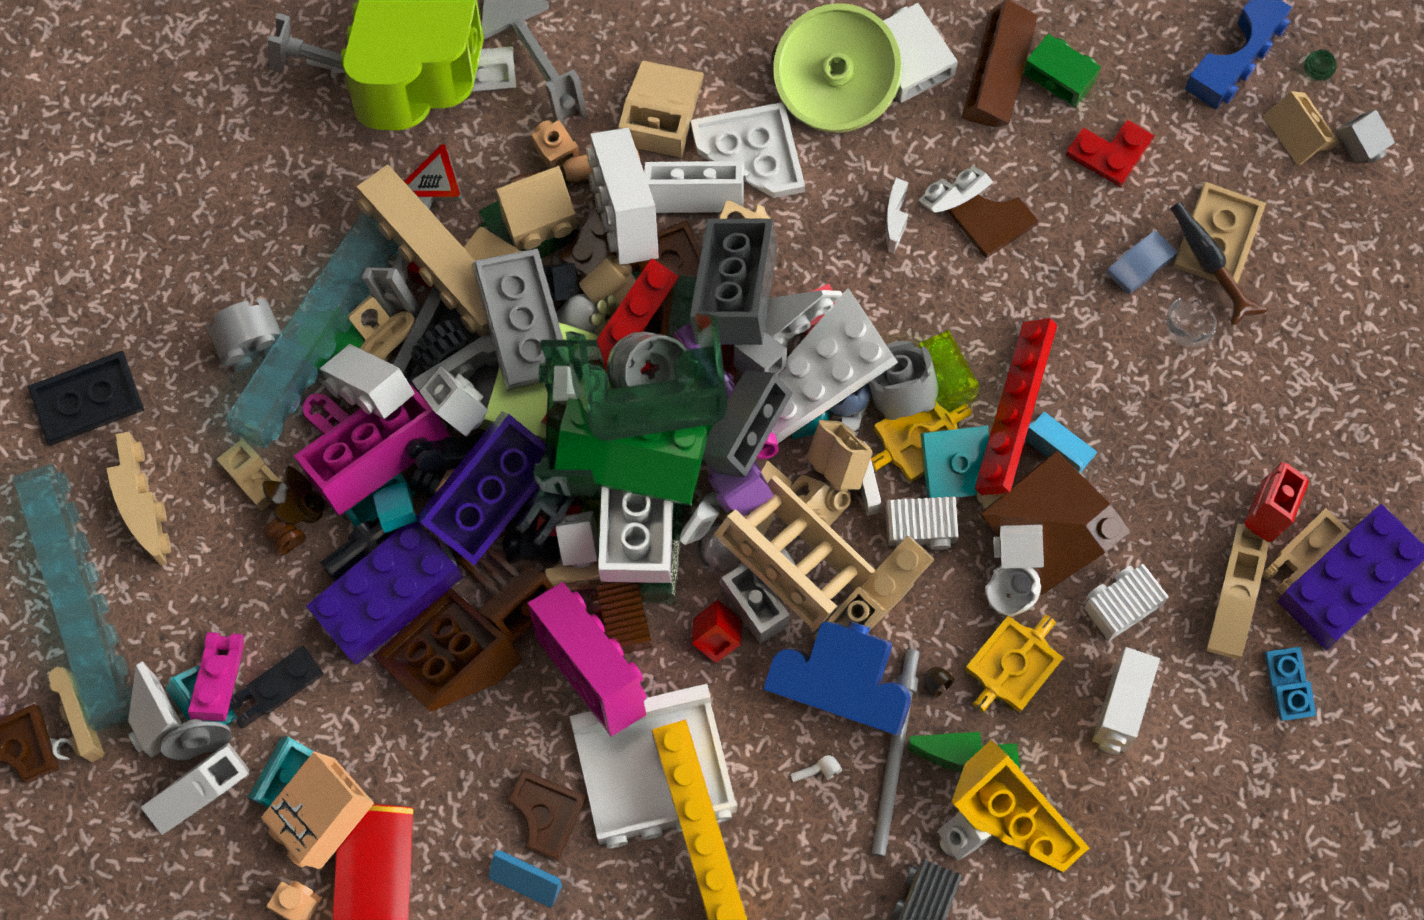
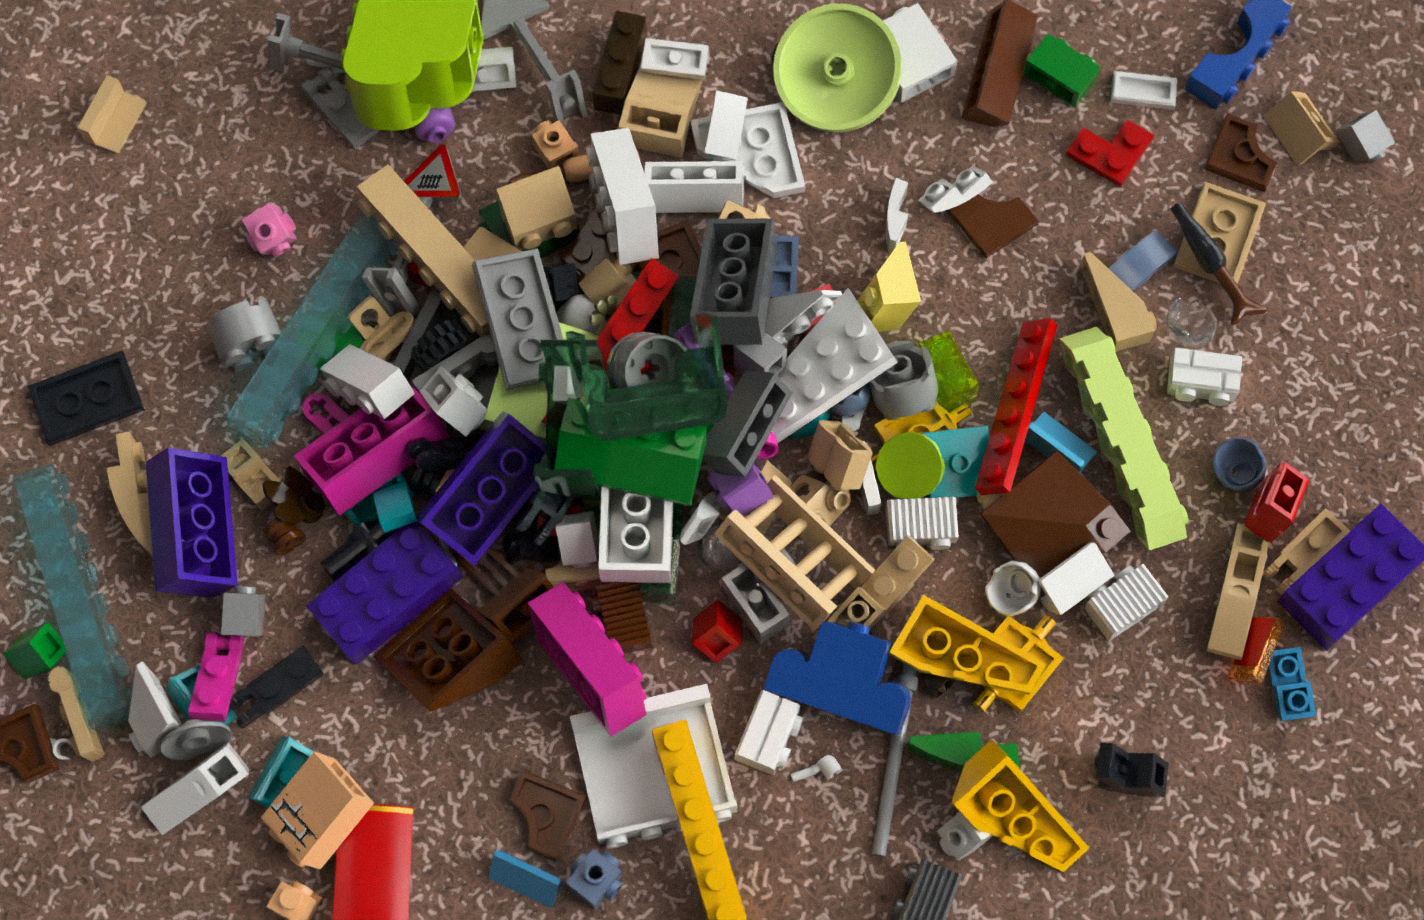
(35, 651): none -> green panel
(111, 116): none -> tan panel
(191, 523): none -> dark purple brick
(243, 612): none -> light grey brick
(270, 230): none -> bright pink brick
(337, 107): none -> light grey plate
(437, 122): none -> medium lavender head
(595, 891): none -> sand blue brick
(619, 62): none -> dark brown brick
(675, 58): none -> white panel
(725, 125): none -> white slope
(768, 733): none -> white brick
(785, 267): none -> sand blue slope
(892, 292): none -> light yellow slope
(910, 465): none -> lime tile
(956, 648): none -> yellow wedge
(1020, 546): white brick -> none
(1074, 579): none -> white panel
(1118, 307): none -> tan slope
(1125, 438): none -> yellowish green brick
(1125, 701): white brick -> none
(1130, 772): none -> black brick
(1143, 90): none -> white tile
(1204, 376): none -> white brick
(1239, 156): none -> reddish brown tile
(1239, 453): none -> sand blue hair
(1258, 650): none -> tile
(1320, 65): clear green plate -> none

